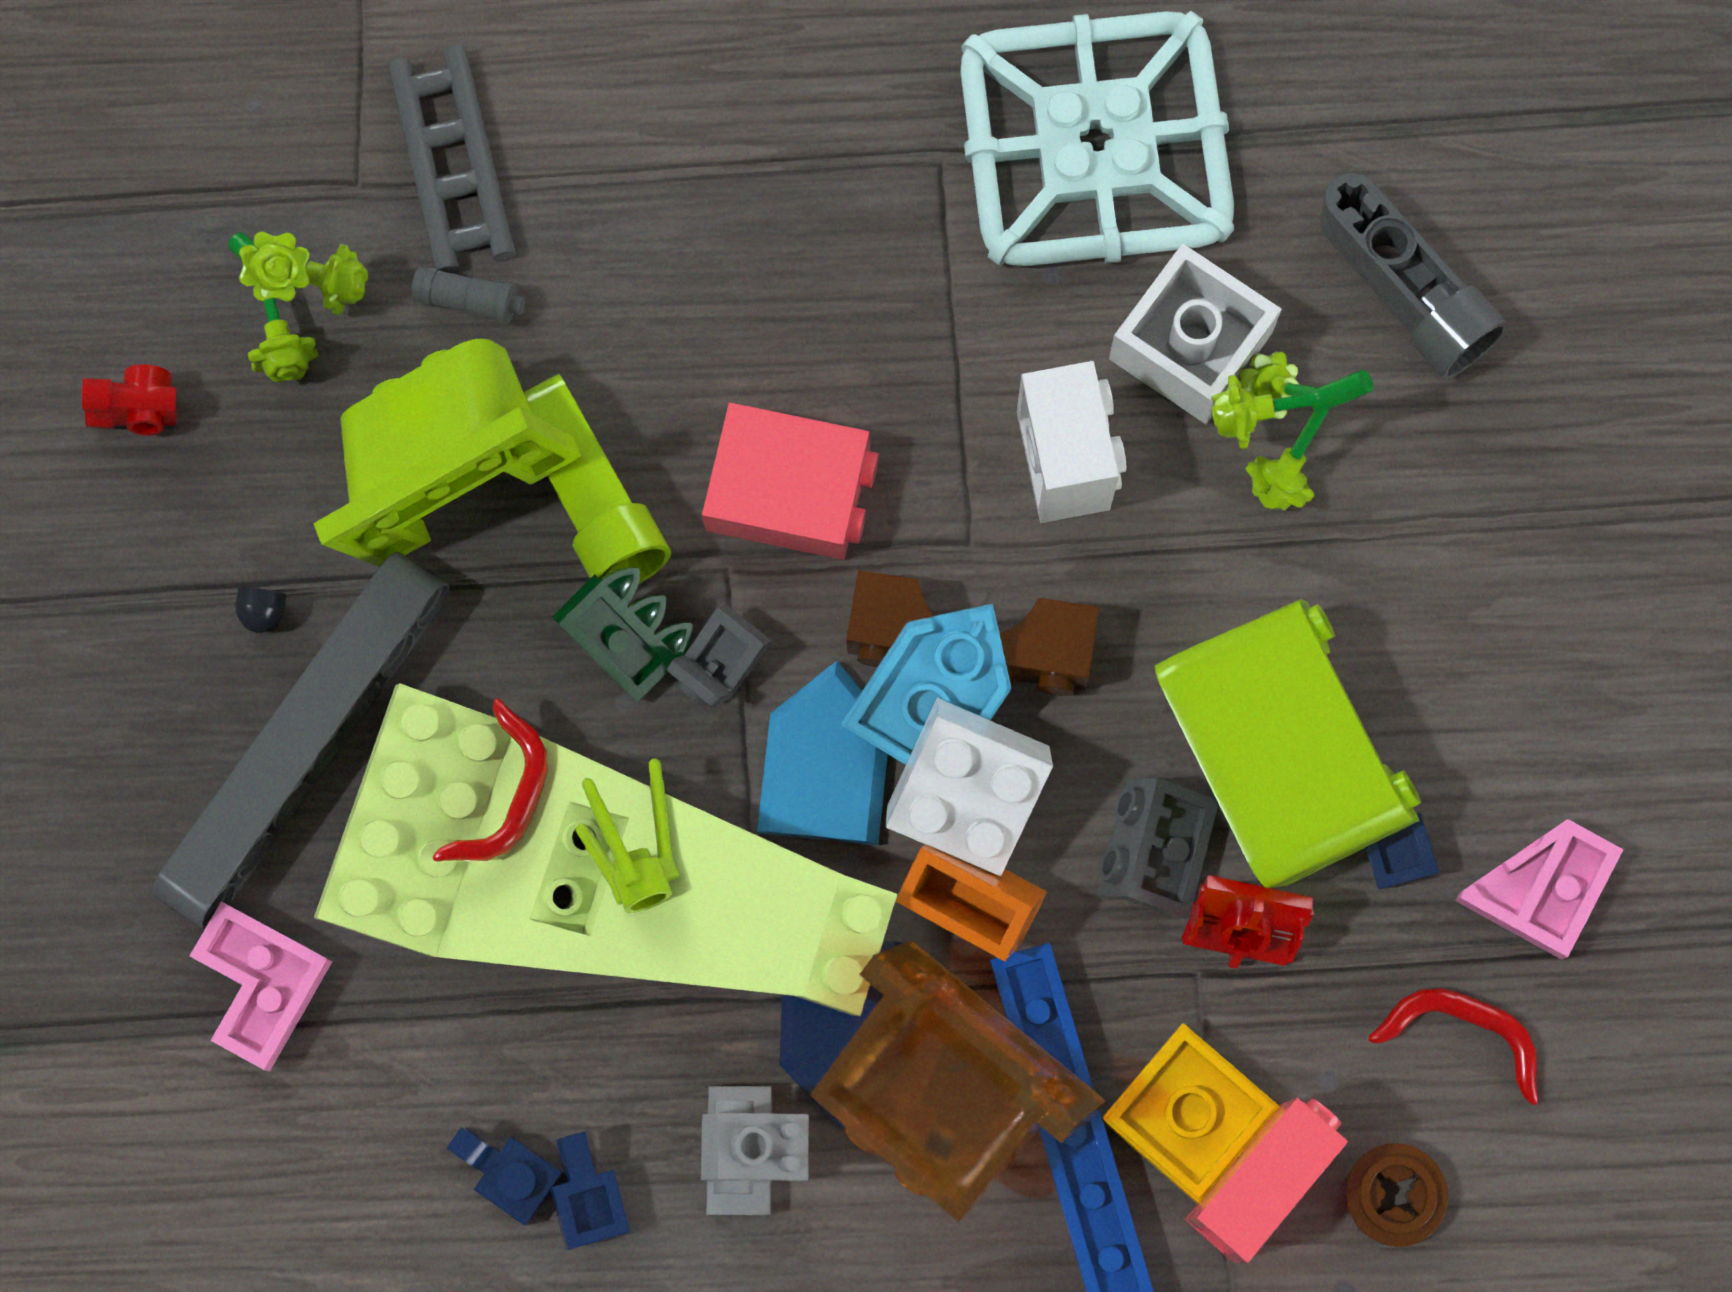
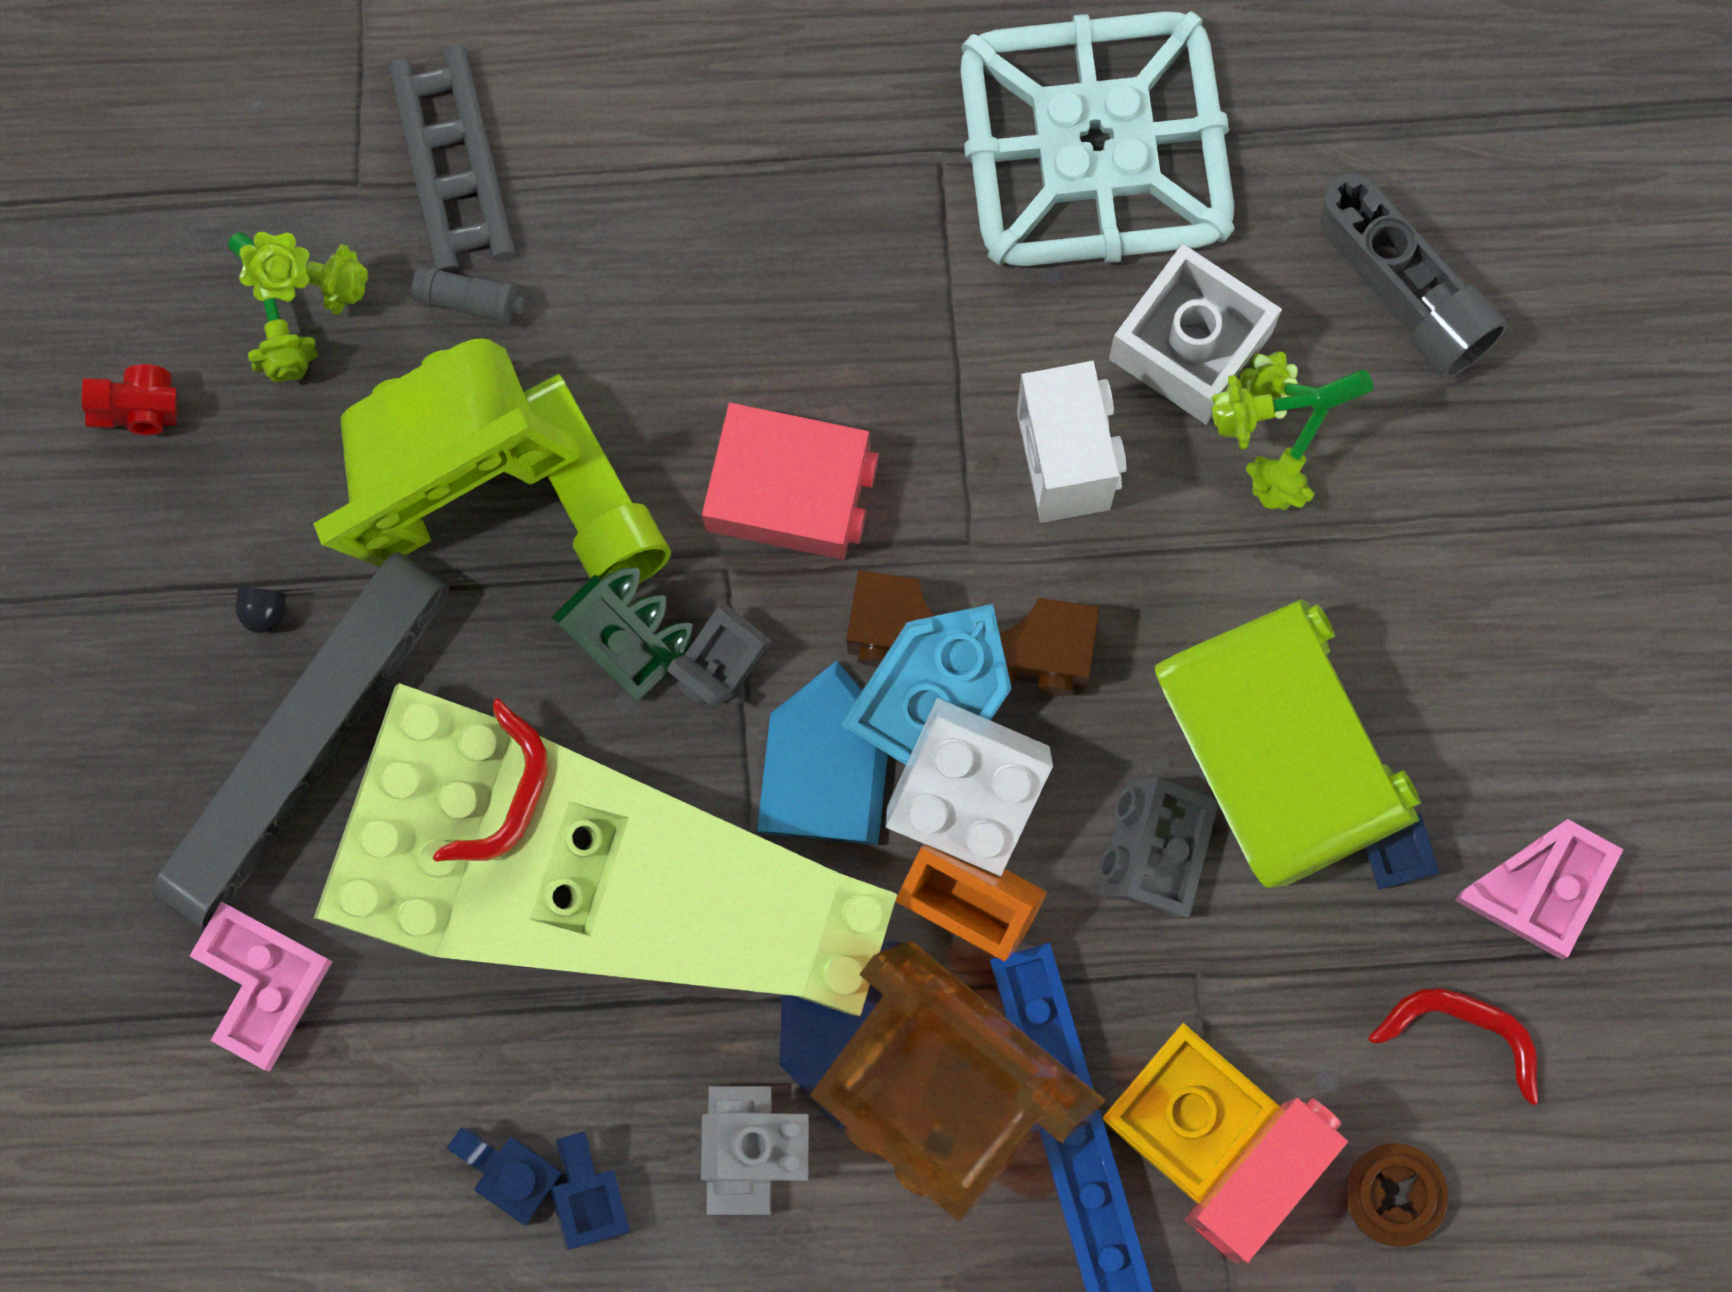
(635, 877): lime plant -> none
(1248, 921): red piece -> none

